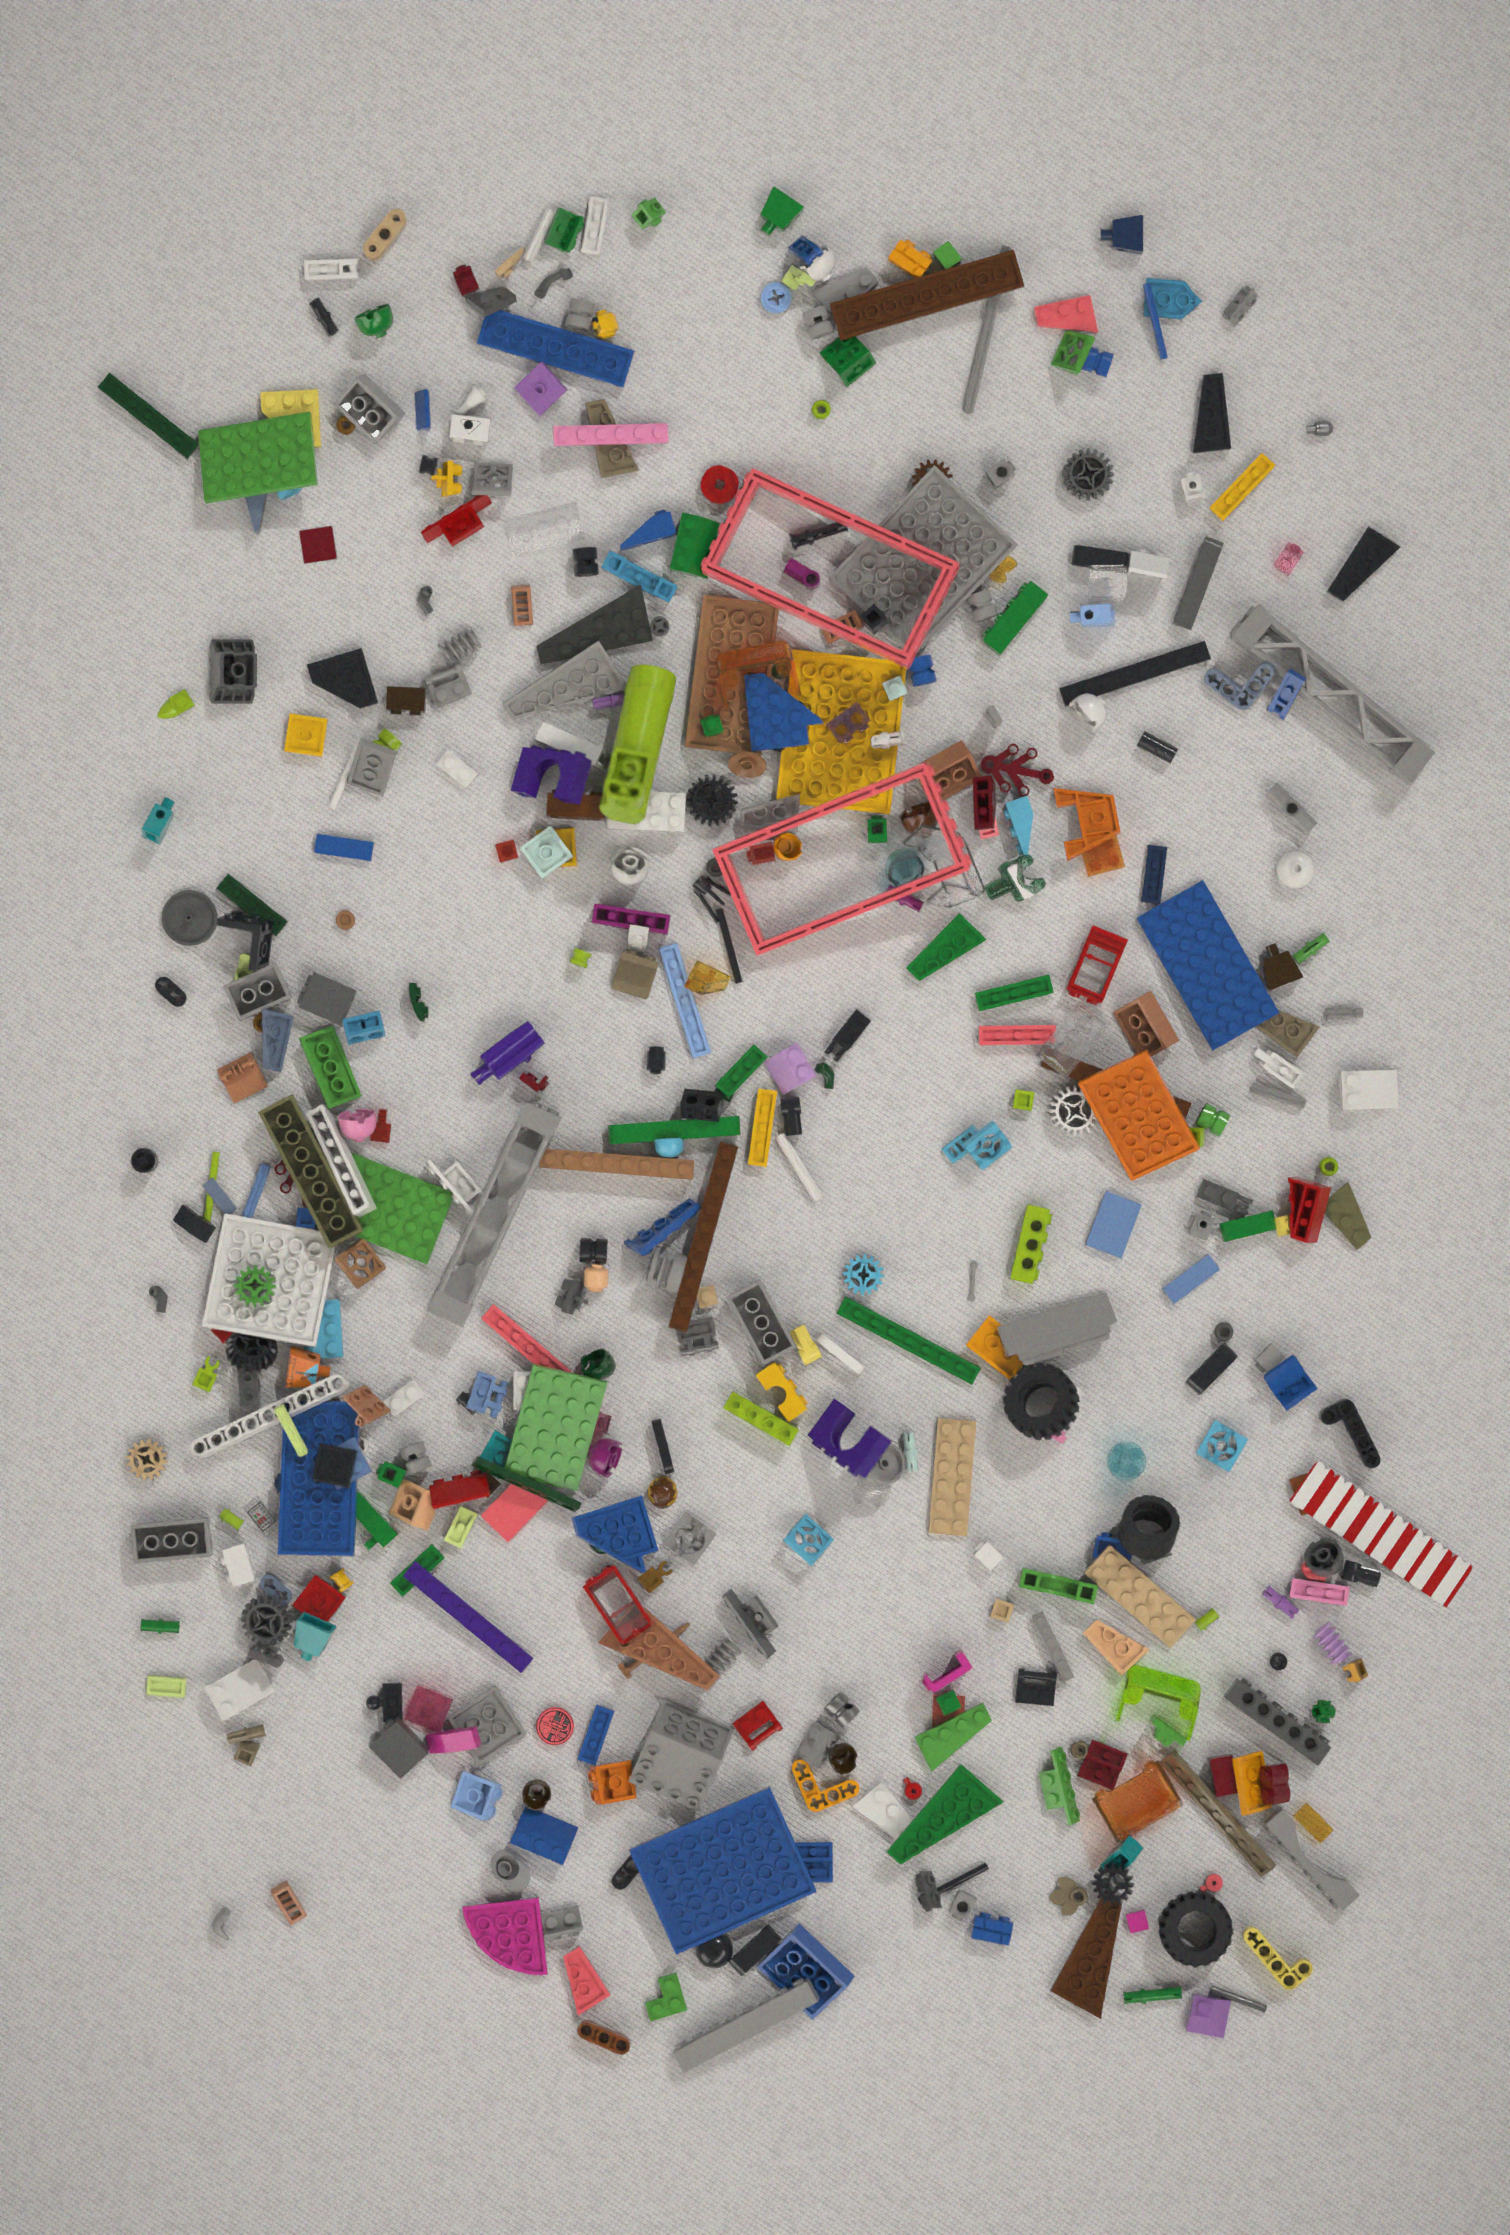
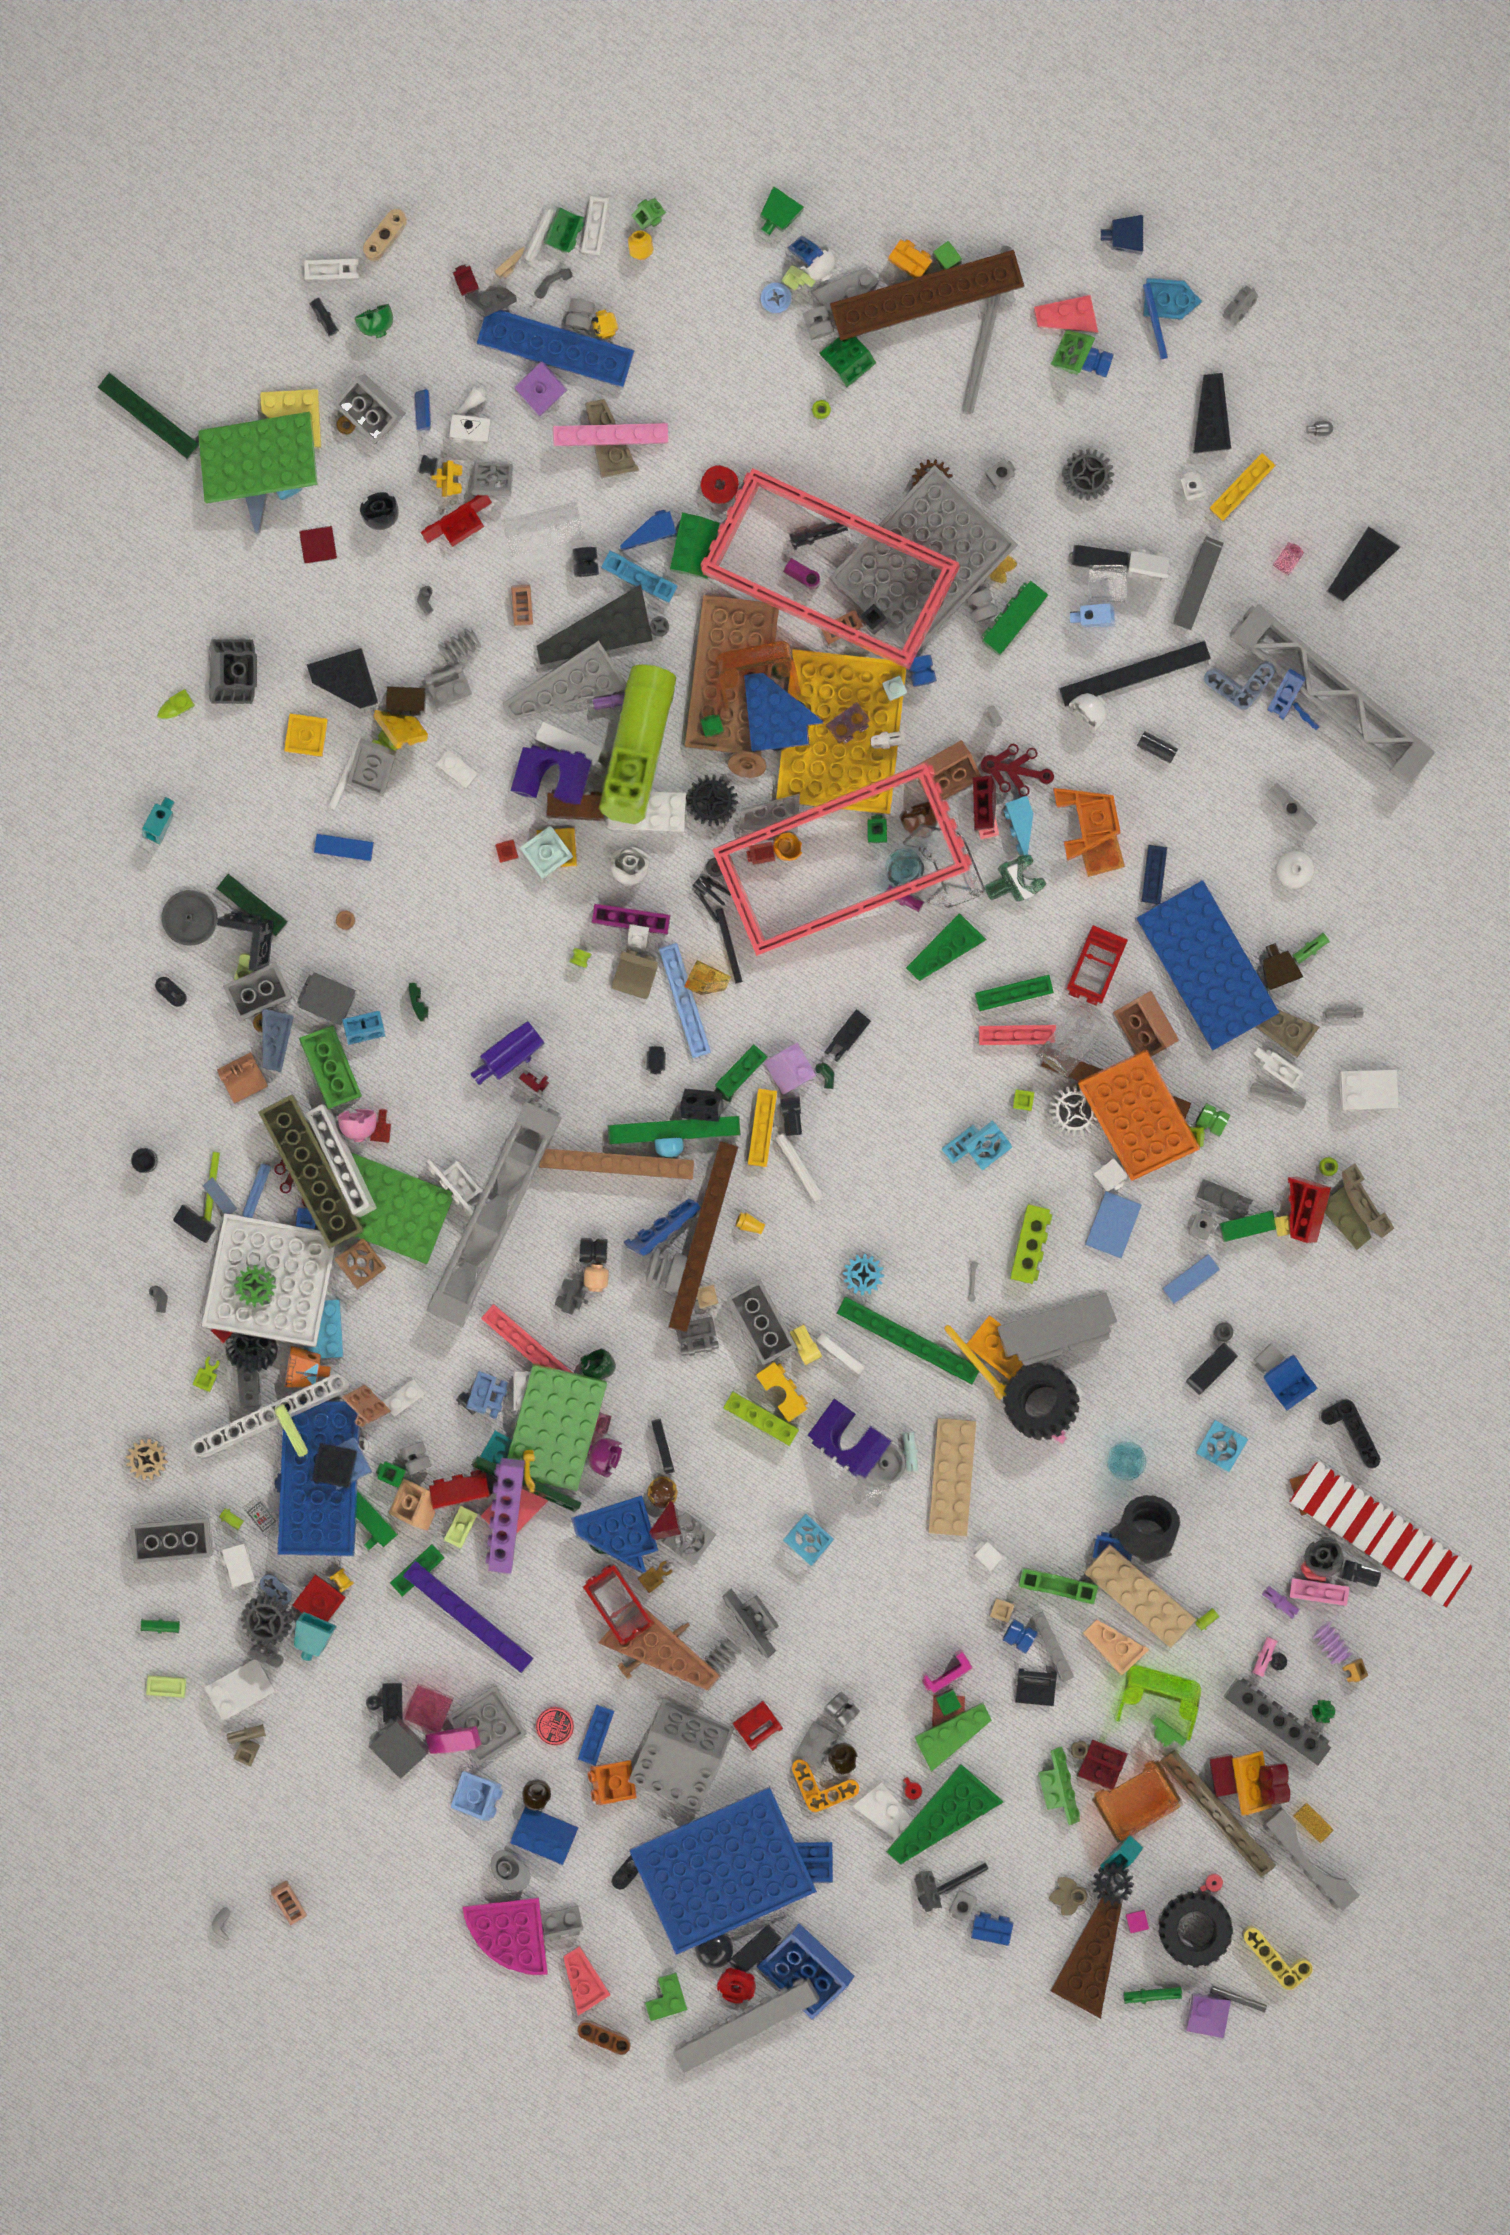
(379, 511): none -> black cylinder
(401, 728): none -> yellow wing
(504, 1561): none -> medium lavender brick
(528, 1456): none -> yellow piece
(640, 245): none -> yellow head
(667, 1523): none -> dark red slope
(736, 1977): none -> red plate
(749, 1223): none -> yellow cone
(998, 1387): none -> yellow piece
(1020, 1636): none -> blue wheel
(1111, 1175): none -> white brick
(1269, 1644): none -> bright pink pin
(1305, 716): none -> blue animal
(1362, 1203): none -> dark tan slope

